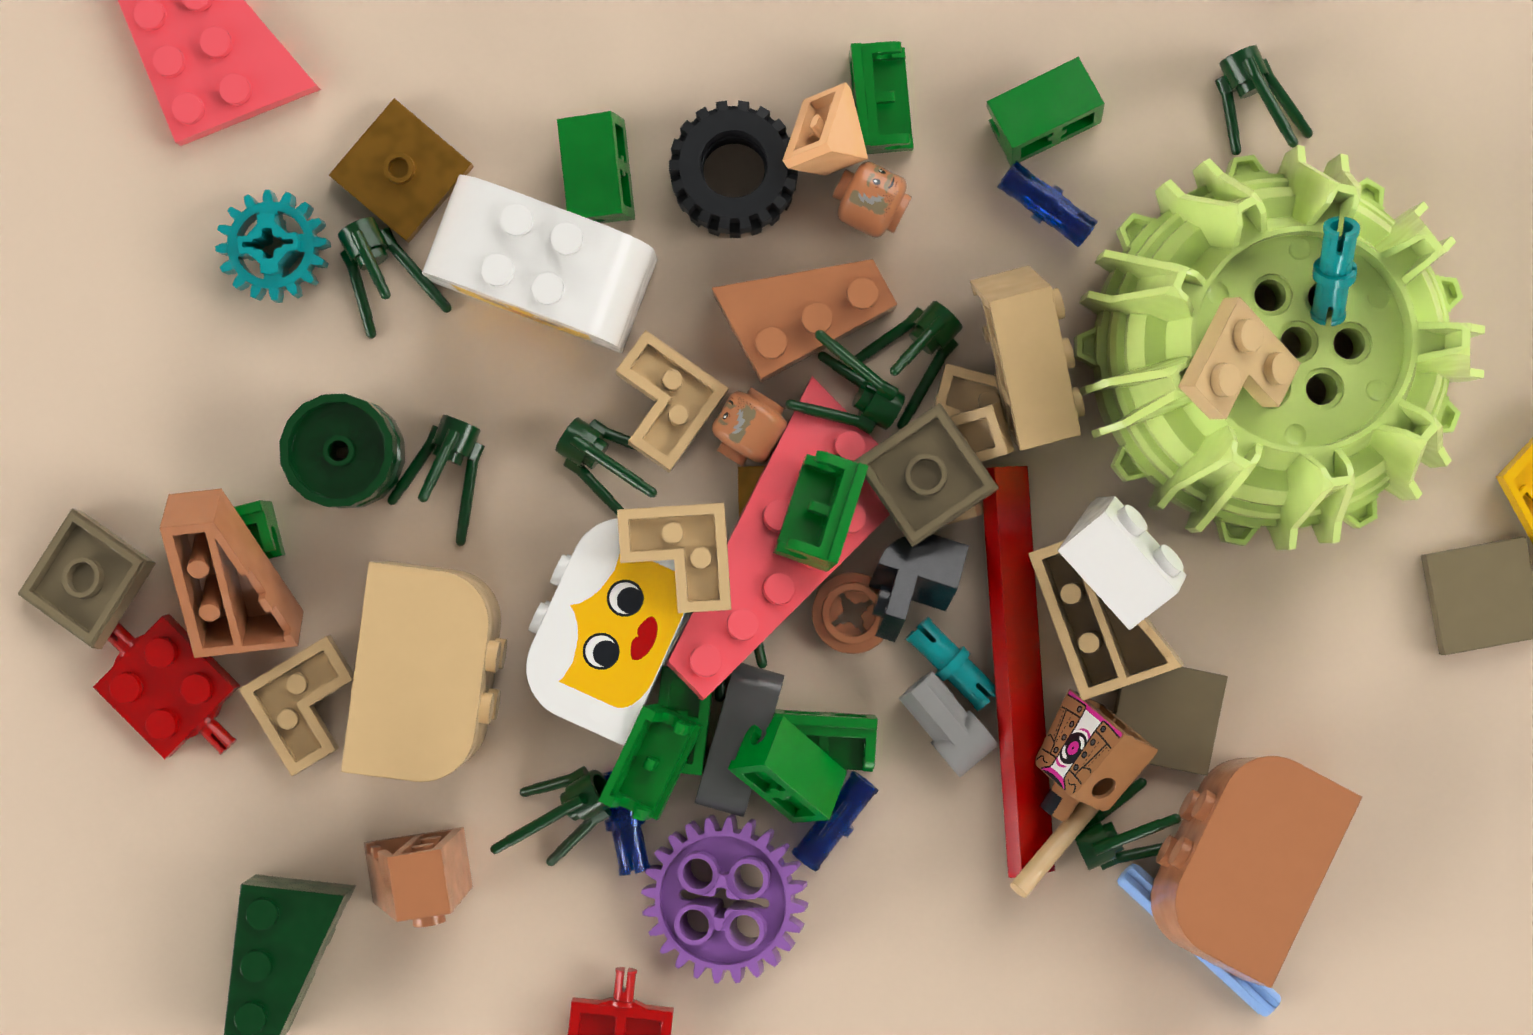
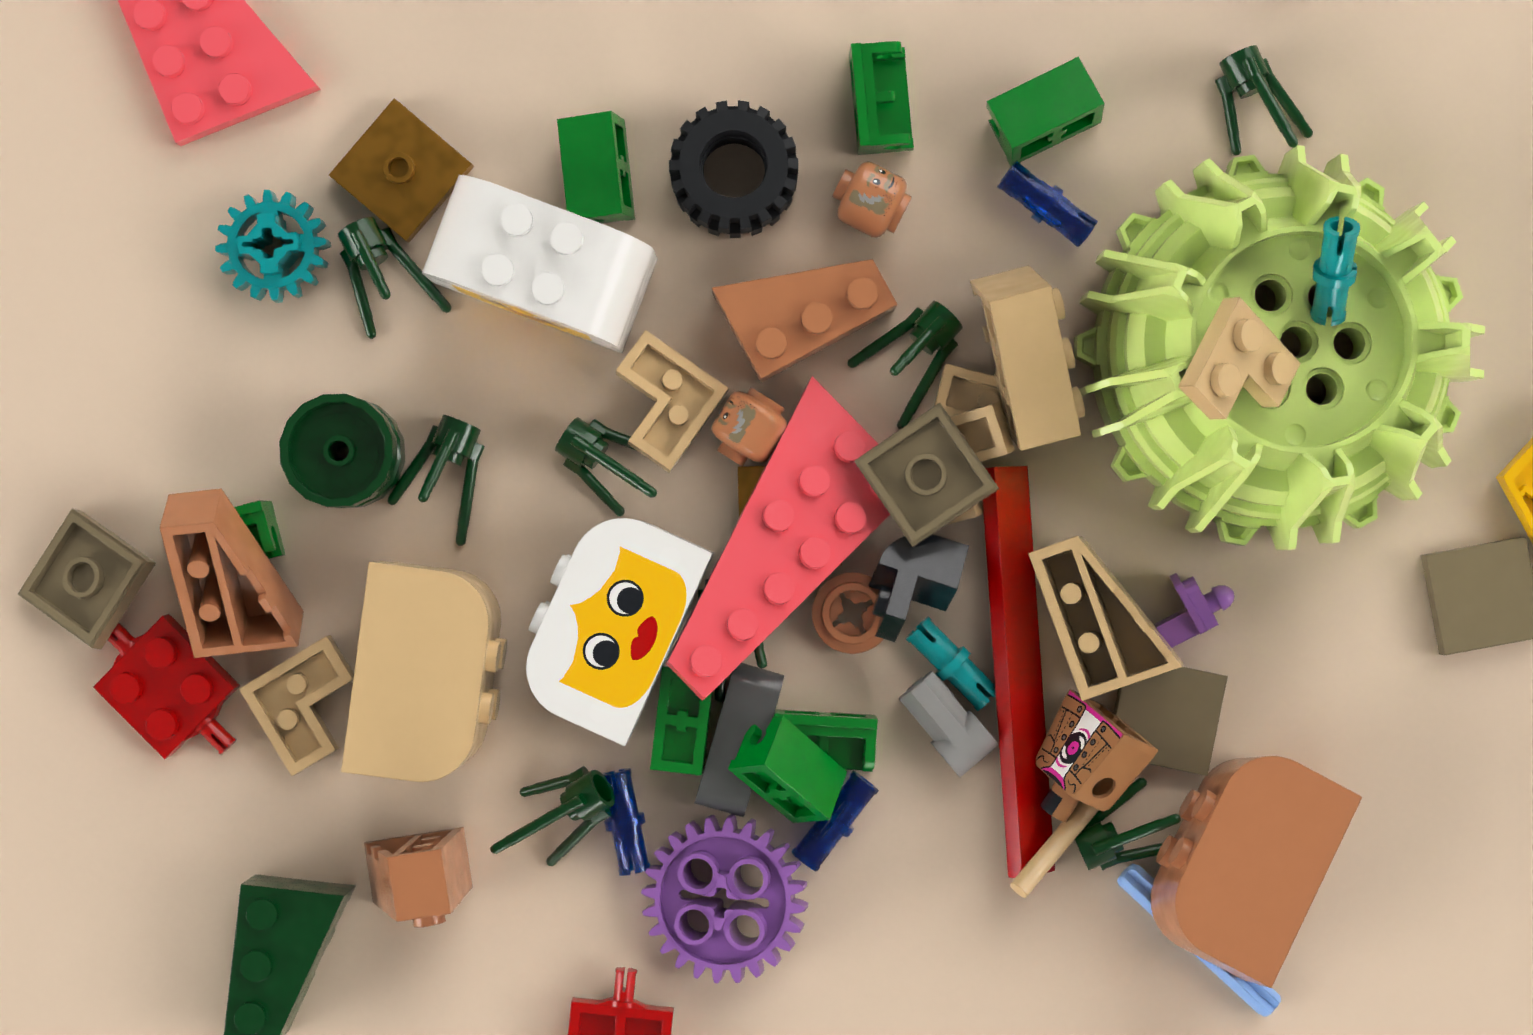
(651, 762): green hinge -> none
(693, 539): tan plate -> none
(821, 510): green hinge -> none
(826, 134): light nougat slope -> none
(876, 399): dark green plant -> none
(1122, 560): white slope -> none
(1199, 610): none -> medium lavender piece

